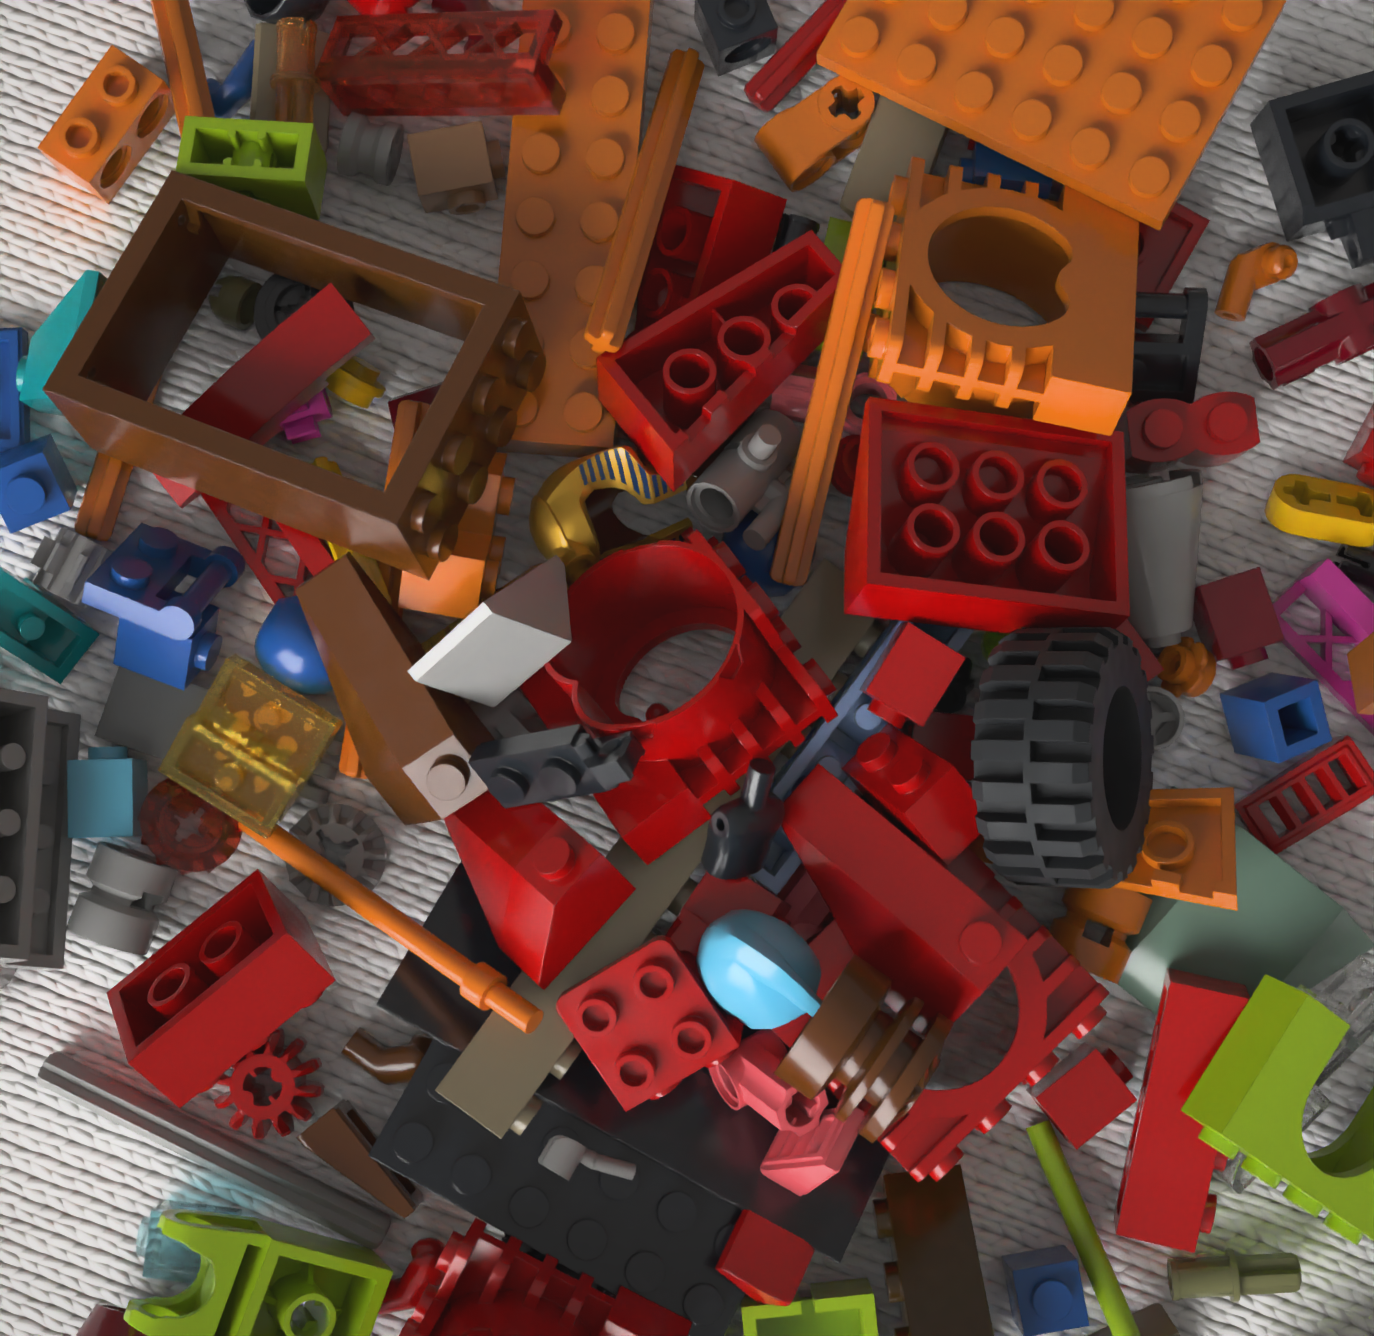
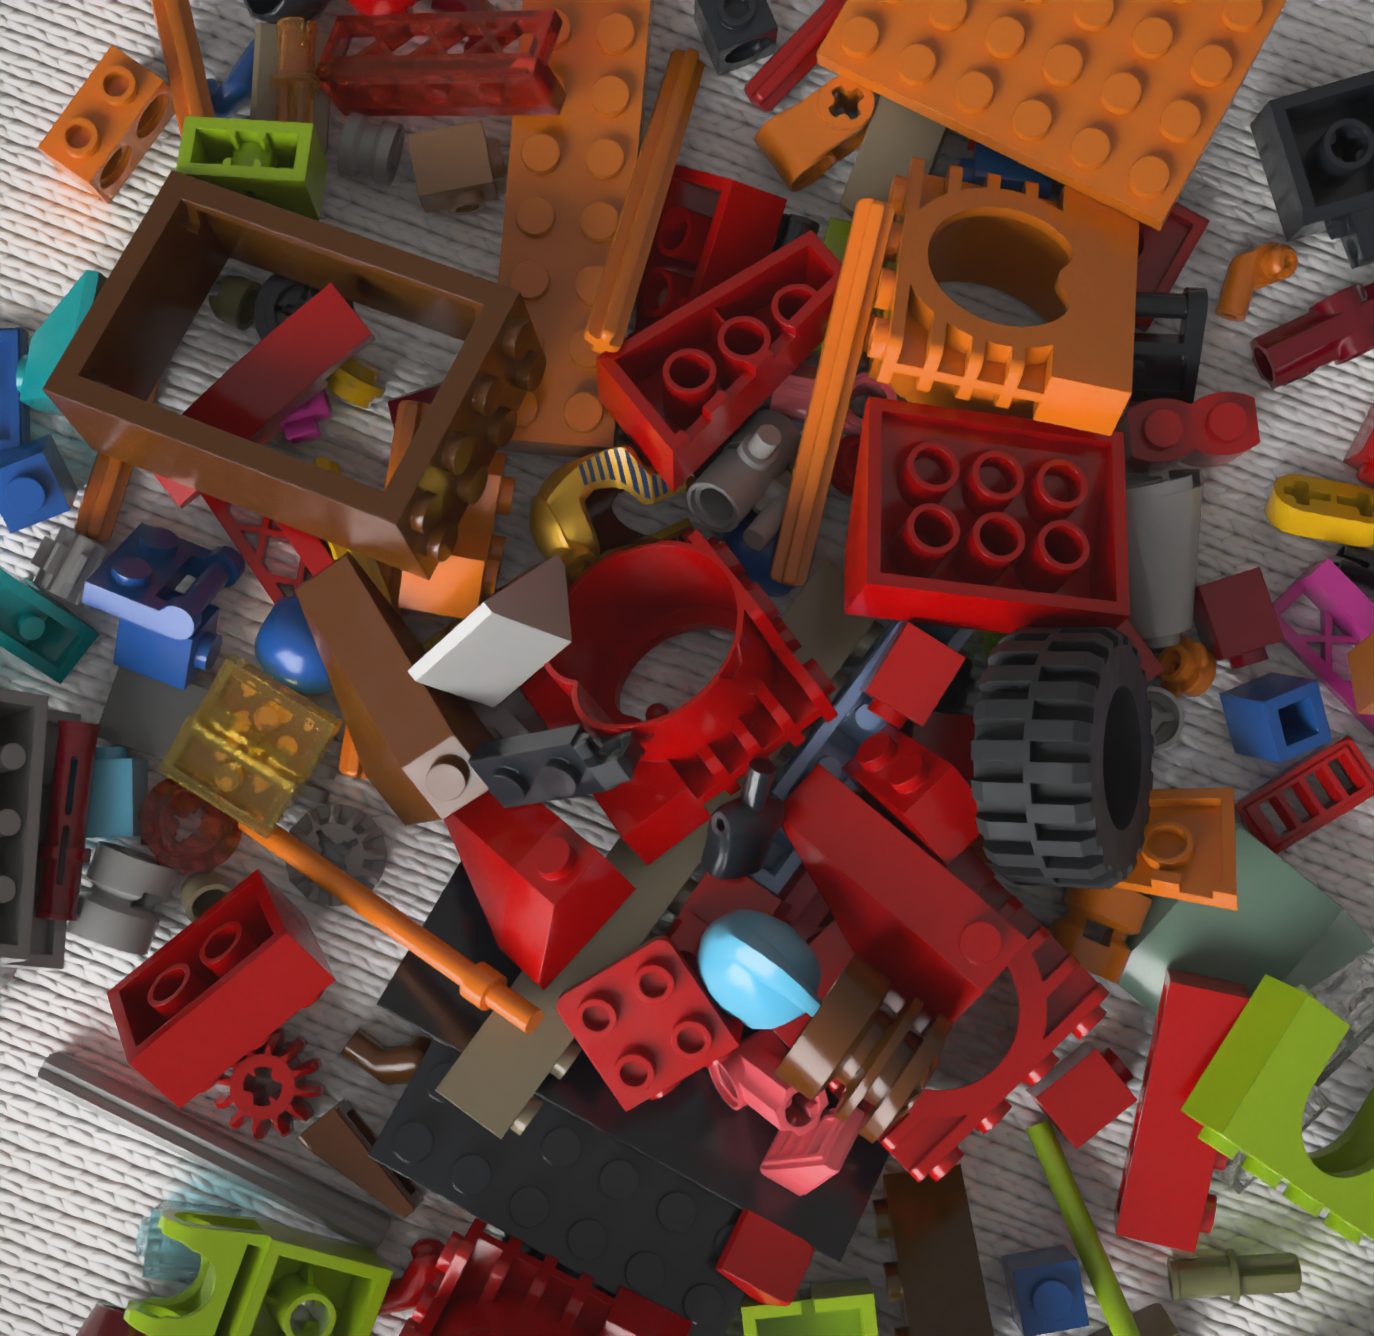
(58, 899): none -> dark red pin
(202, 891): none -> dark tan hinge
(564, 1154): light grey hand -> none

